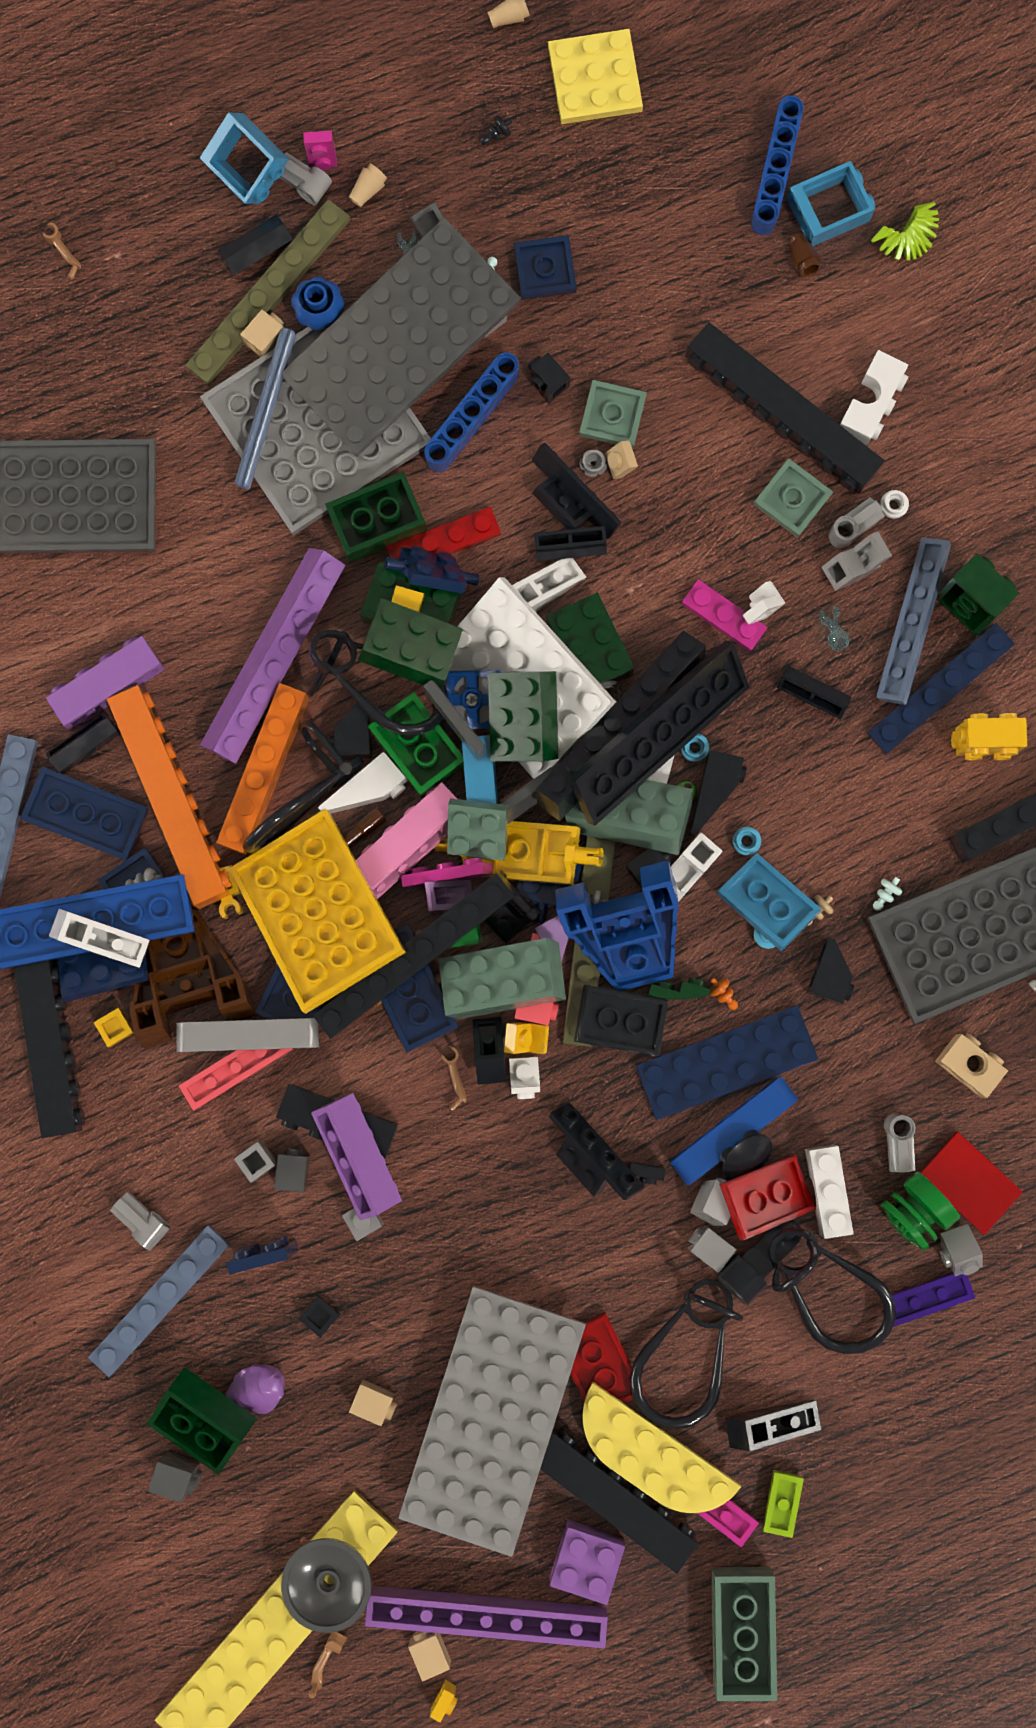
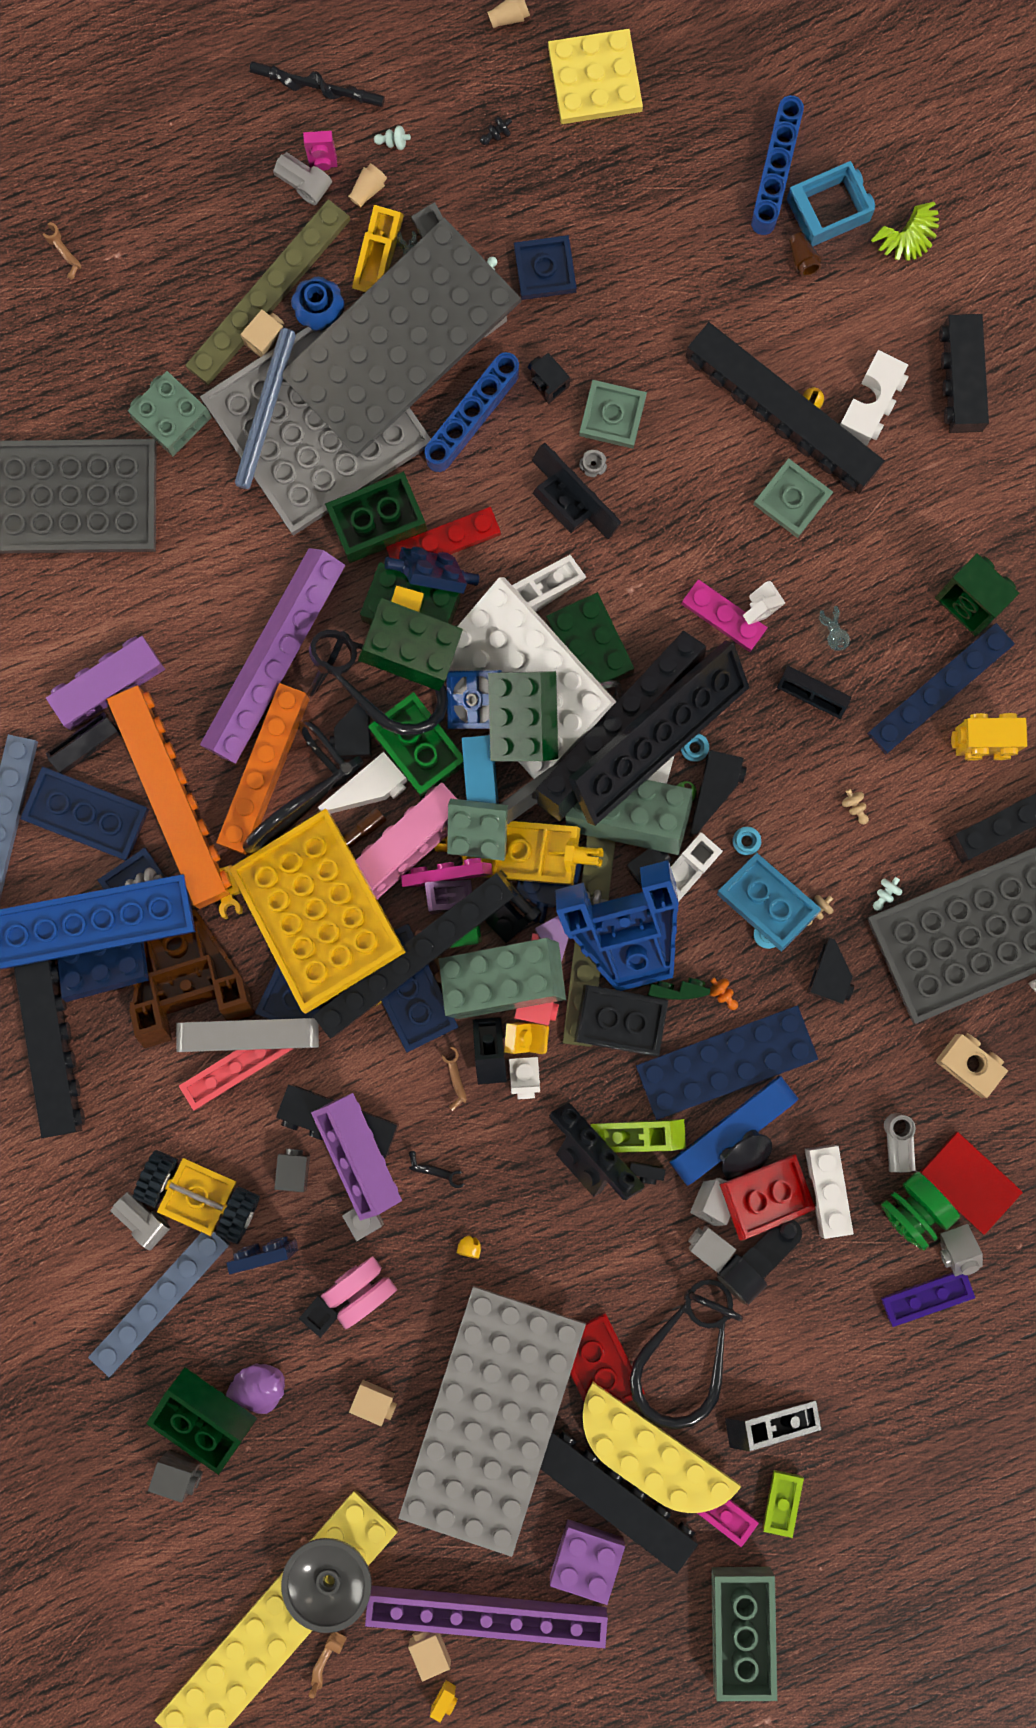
(99, 938): white slope -> none
(114, 1027): yellow plate -> none
(169, 413): none -> sand green brick
(196, 1196): none -> plate
(223, 143): dark azure window -> none
(255, 244): black piece -> none
(256, 1161): light grey brick -> none
(316, 81): none -> black piece
(358, 1291): none -> bright pink wheel
(377, 247): none -> yellow slope
(392, 138): none -> light aqua hair
(432, 1170): none -> black piece
(455, 720): dark grey tile -> none
(469, 1247): none -> yellow hinge
(570, 543): black piece -> none
(621, 459): tan plate -> none
(643, 1135): none -> lime slope
(807, 1318): black animal -> none
(819, 398): none -> yellow hinge
(856, 523): light grey piece -> none
(857, 562): light grey brick -> none
(857, 808): none -> tan hair
(900, 498): white plate -> none
(913, 620): sand blue plate -> none
(965, 373): none -> black brick

